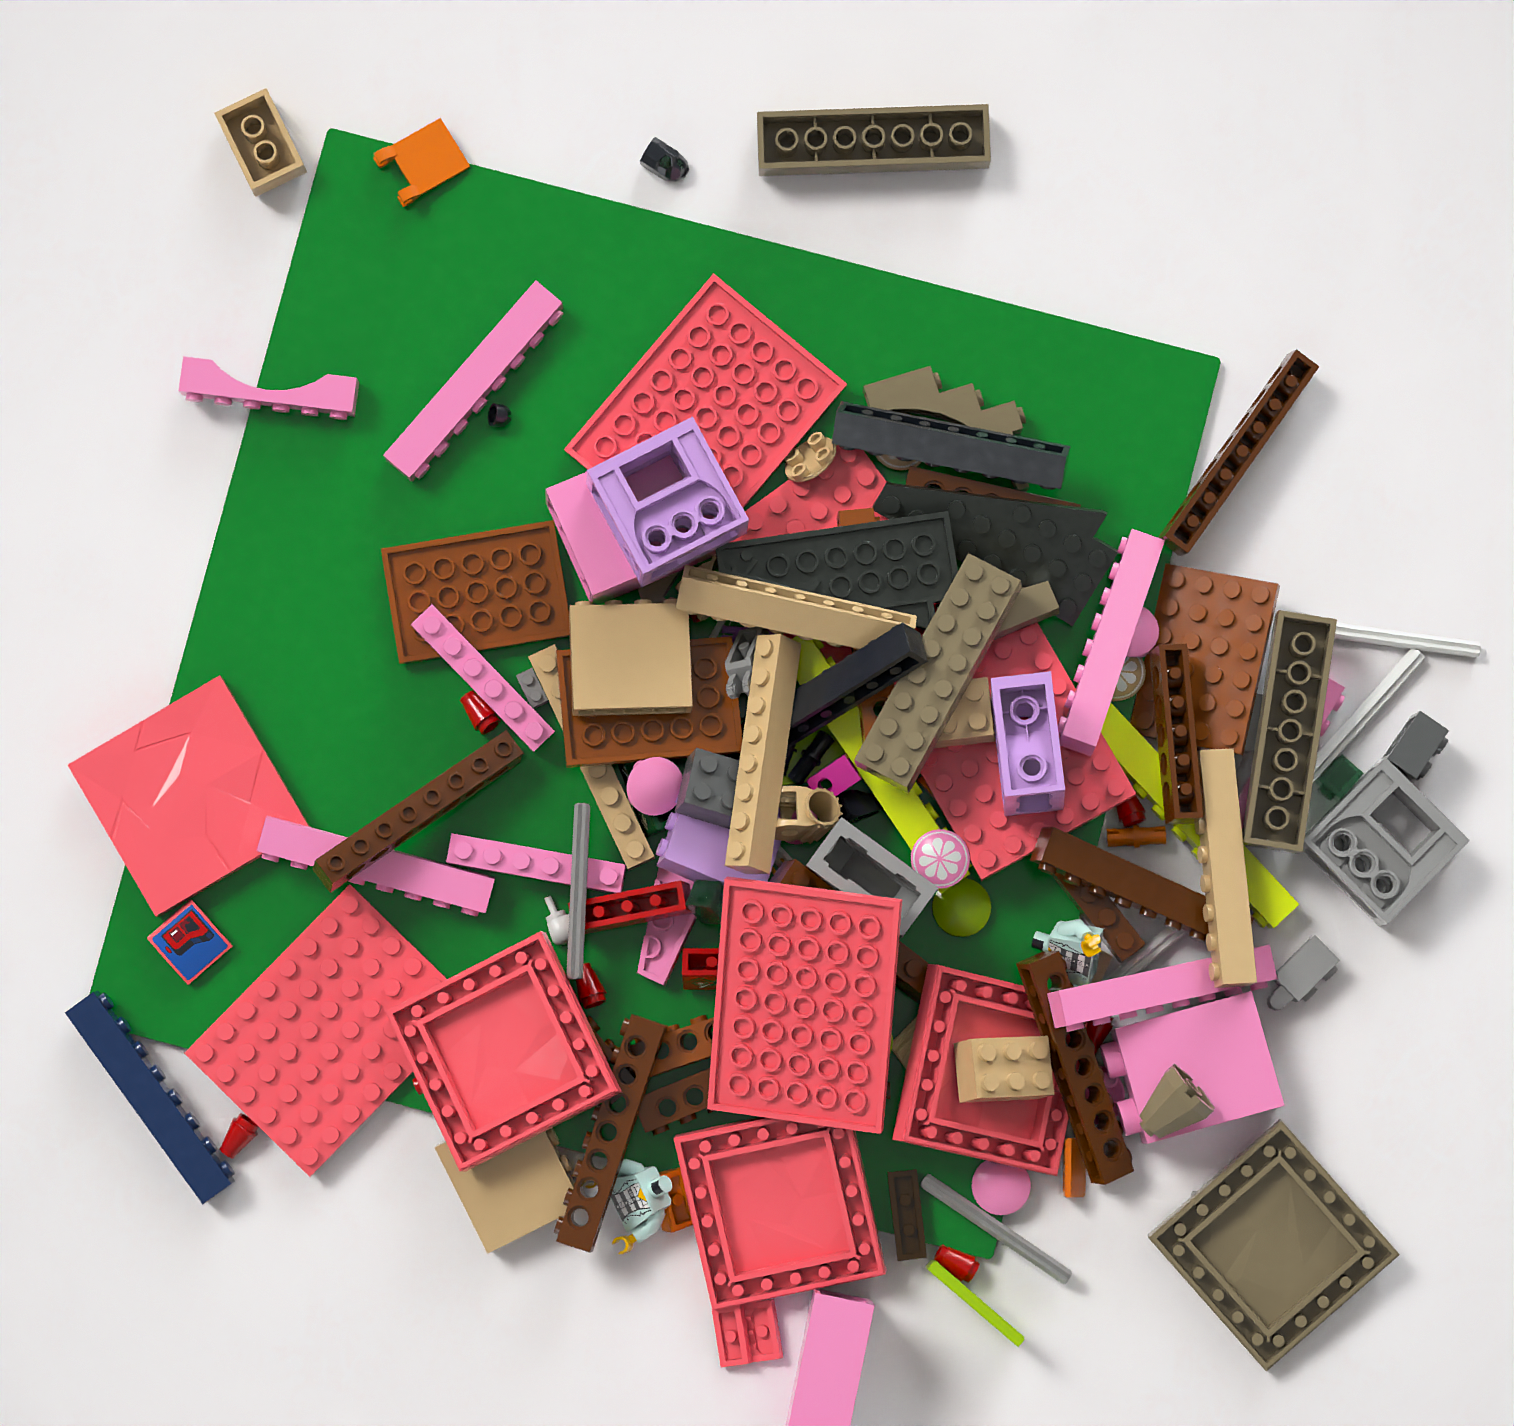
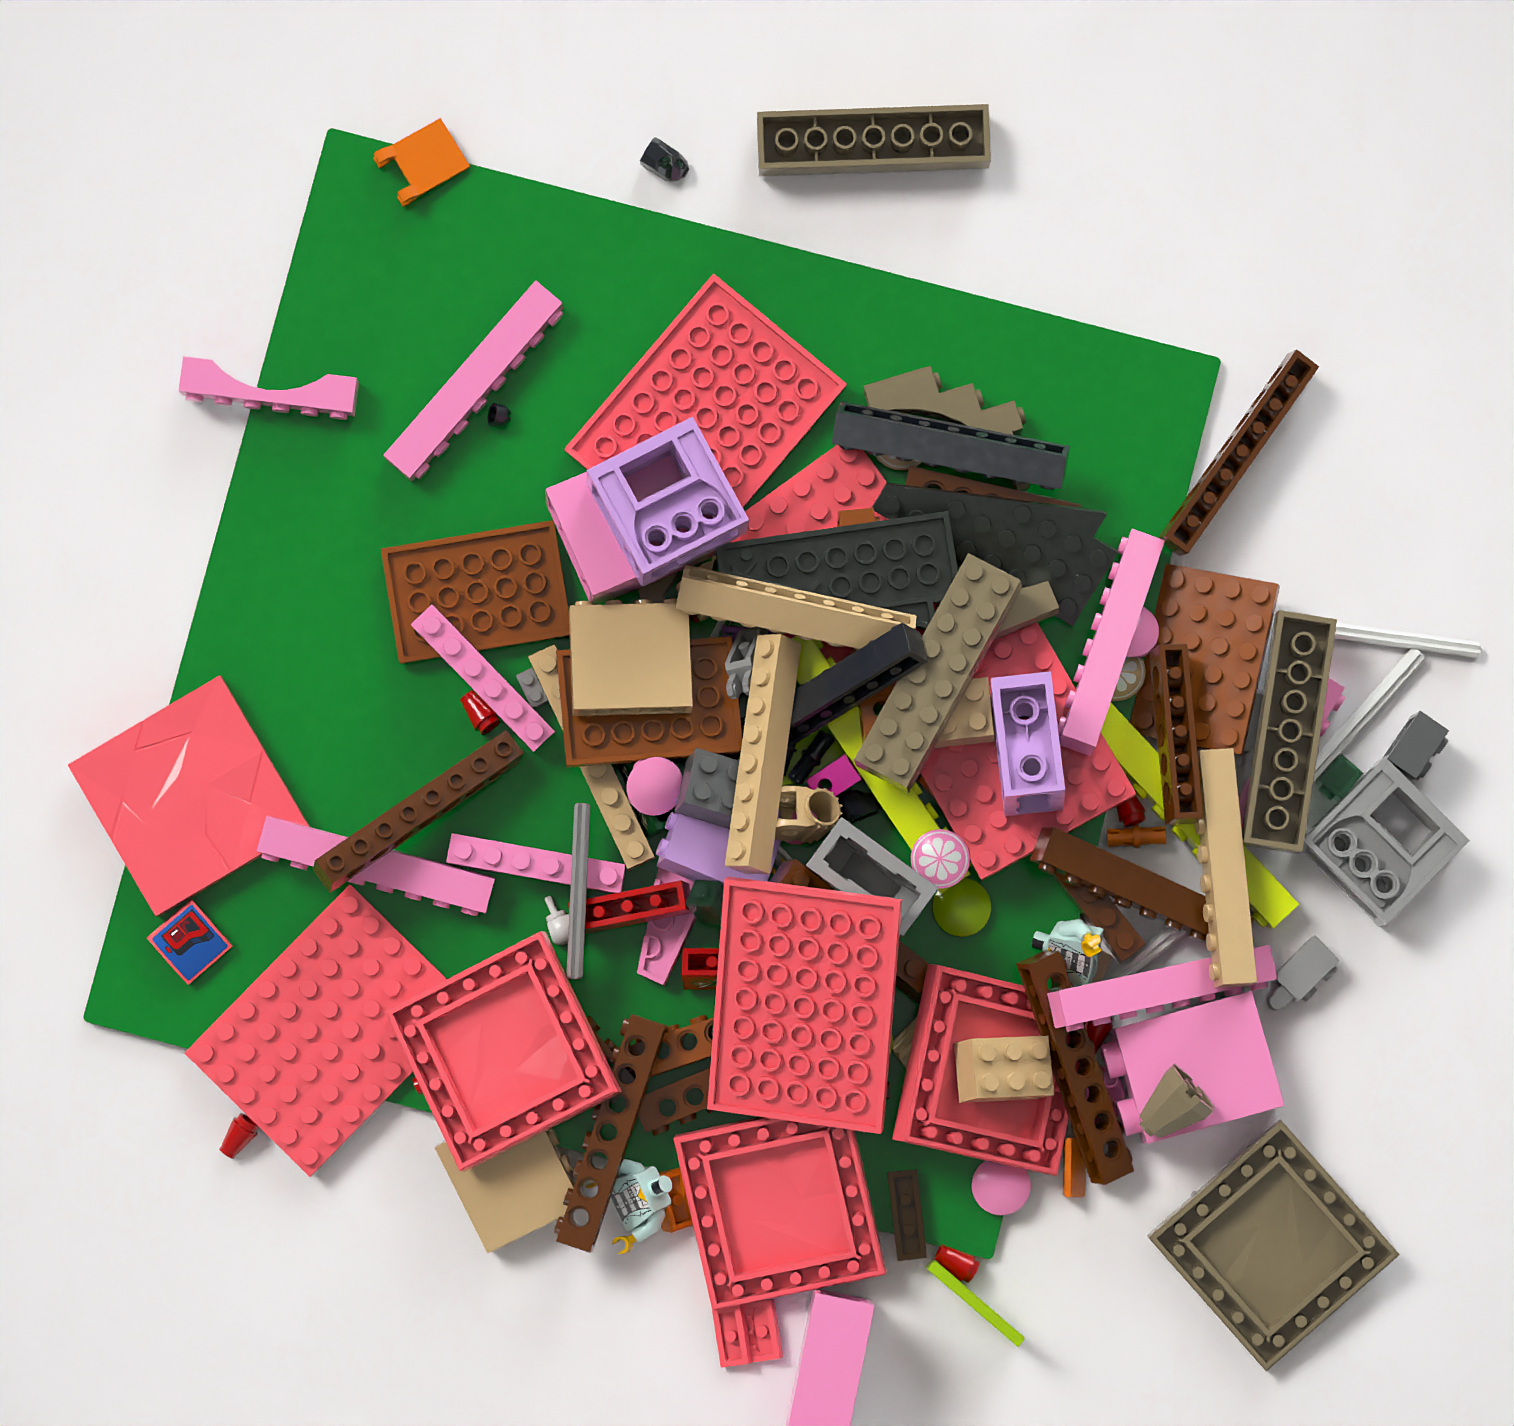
(150, 1096): dark blue brick -> none
(260, 142): tan brick -> none
(590, 989): red cone -> none
(810, 458): tan dish -> none
(996, 1229): light grey axle -> none

